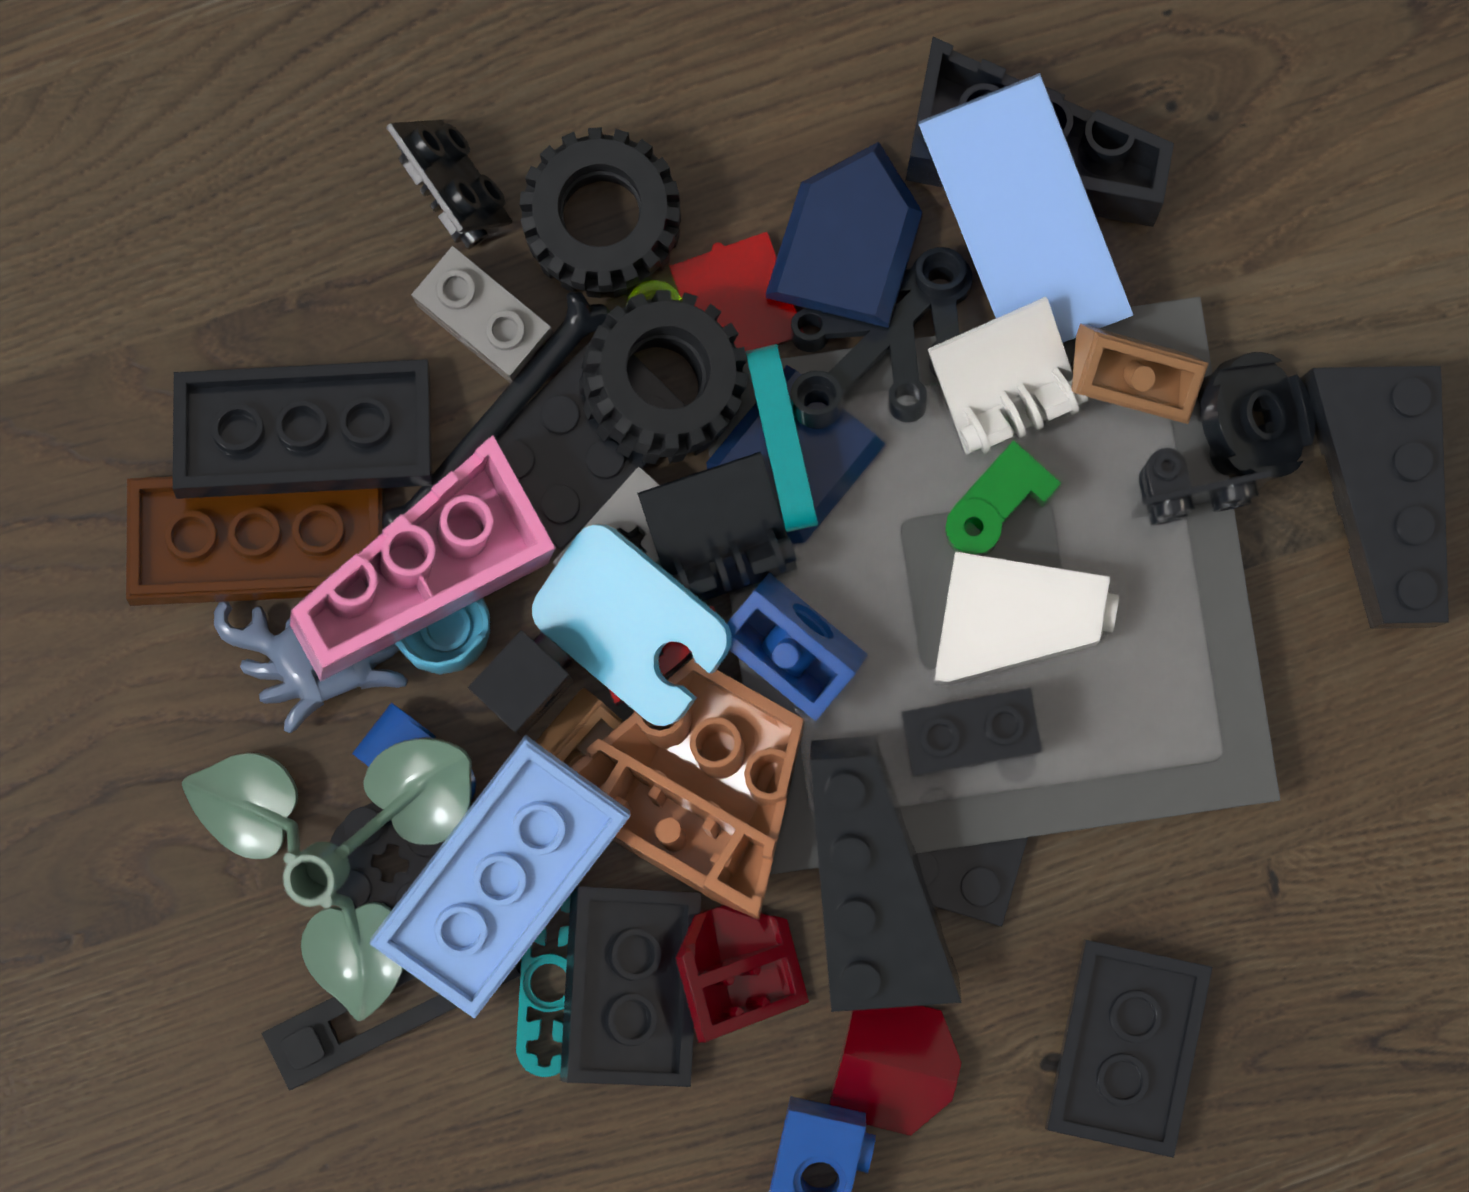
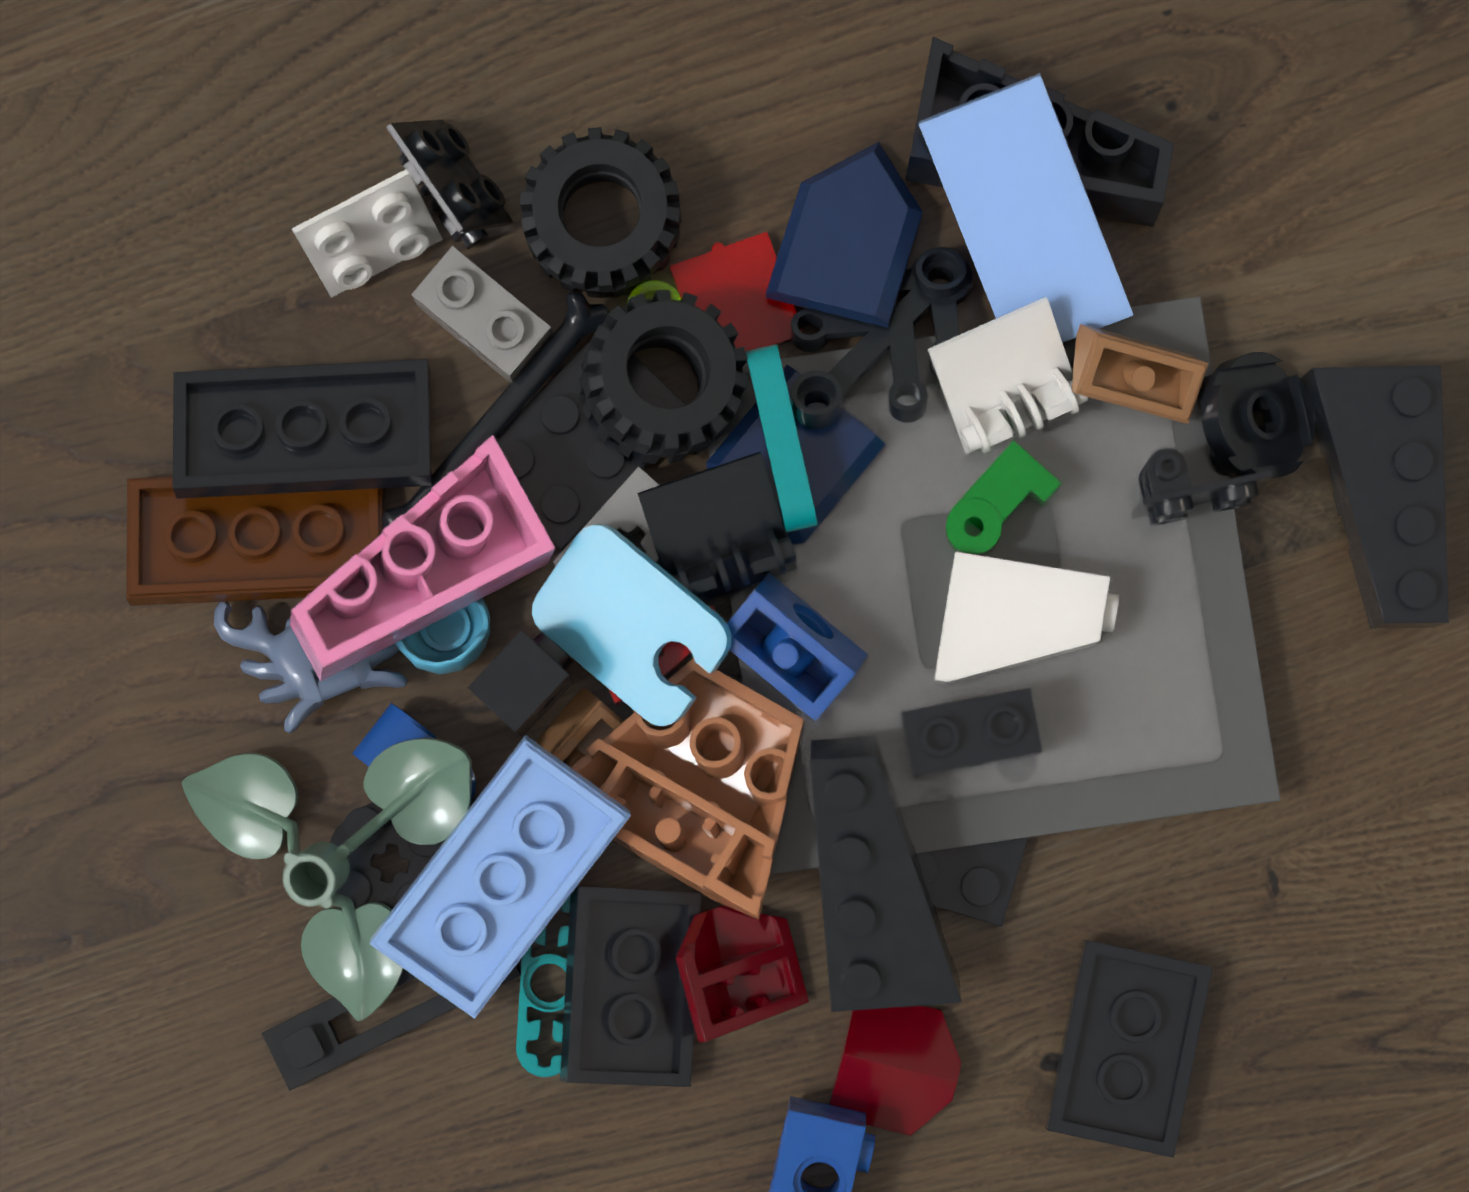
(368, 233): none -> white hinge

